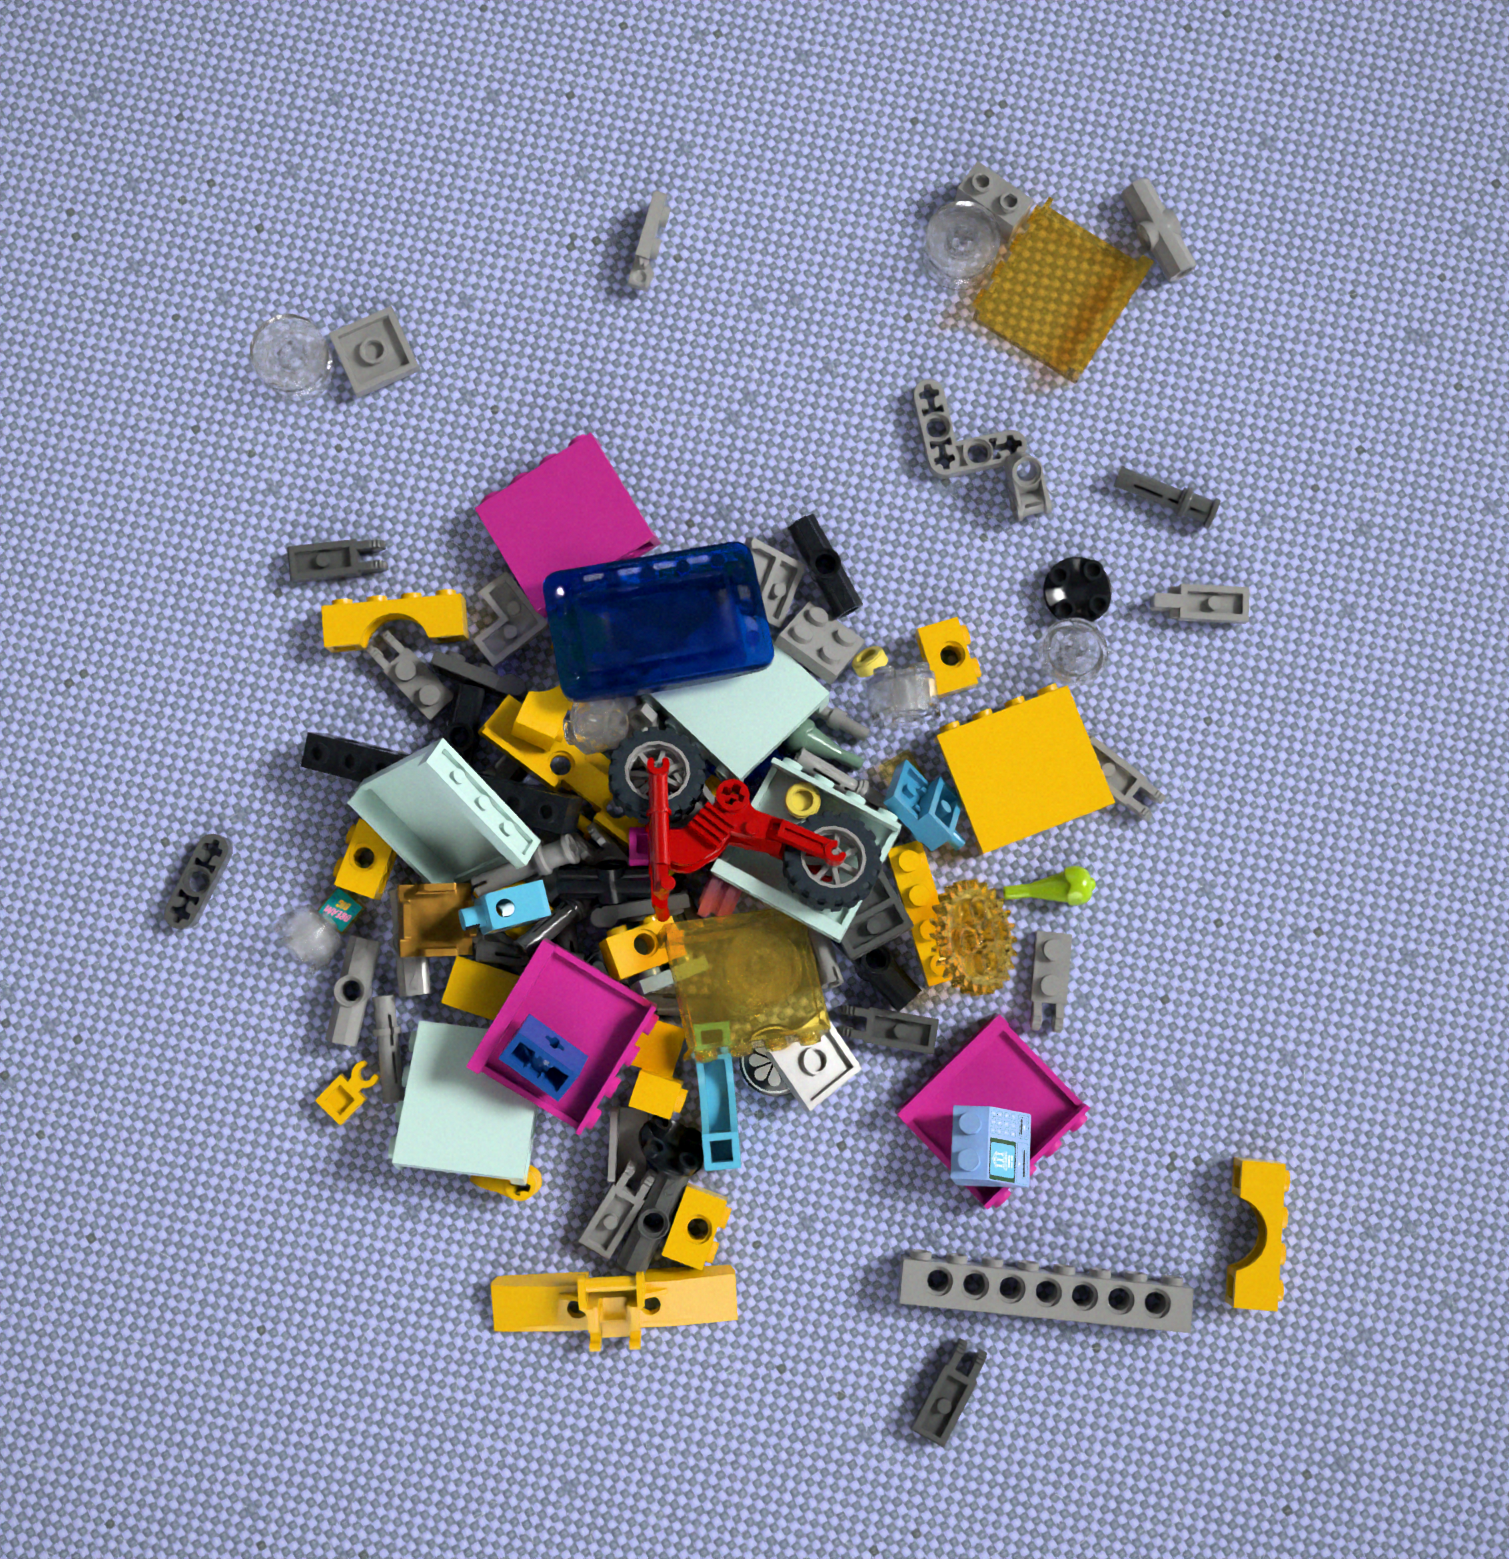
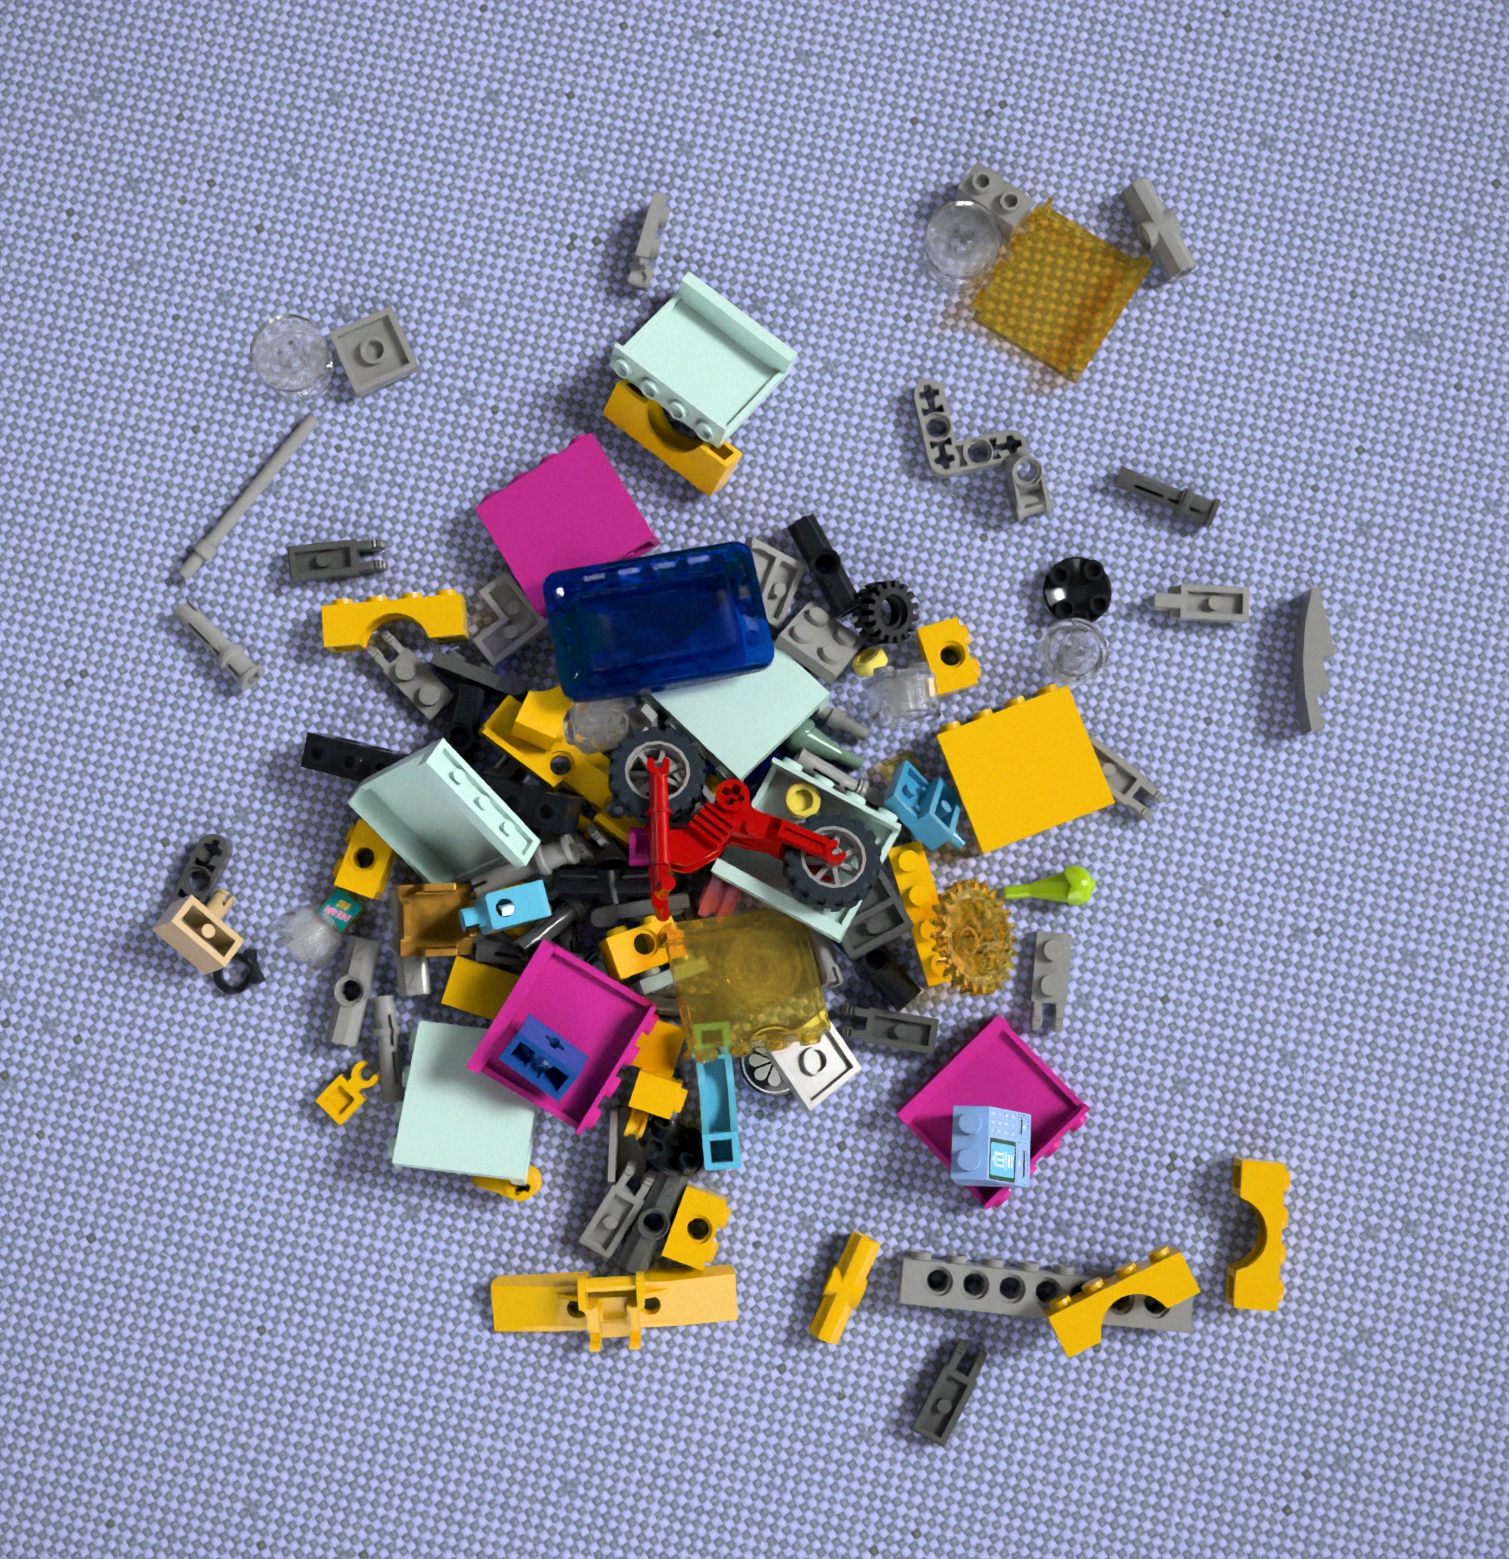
(199, 931): none -> tan brick
(206, 547): none -> light grey bar
(228, 655): none -> light grey pin
(254, 977): none -> black piece
(636, 1123): none -> yellow bush
(692, 458): none -> yellow arch
(704, 361): none -> light aqua panel
(844, 1287): none -> yellow piece
(901, 612): none -> black tyre
(1079, 1318): none -> yellow arch
(1311, 647): none -> light grey slope

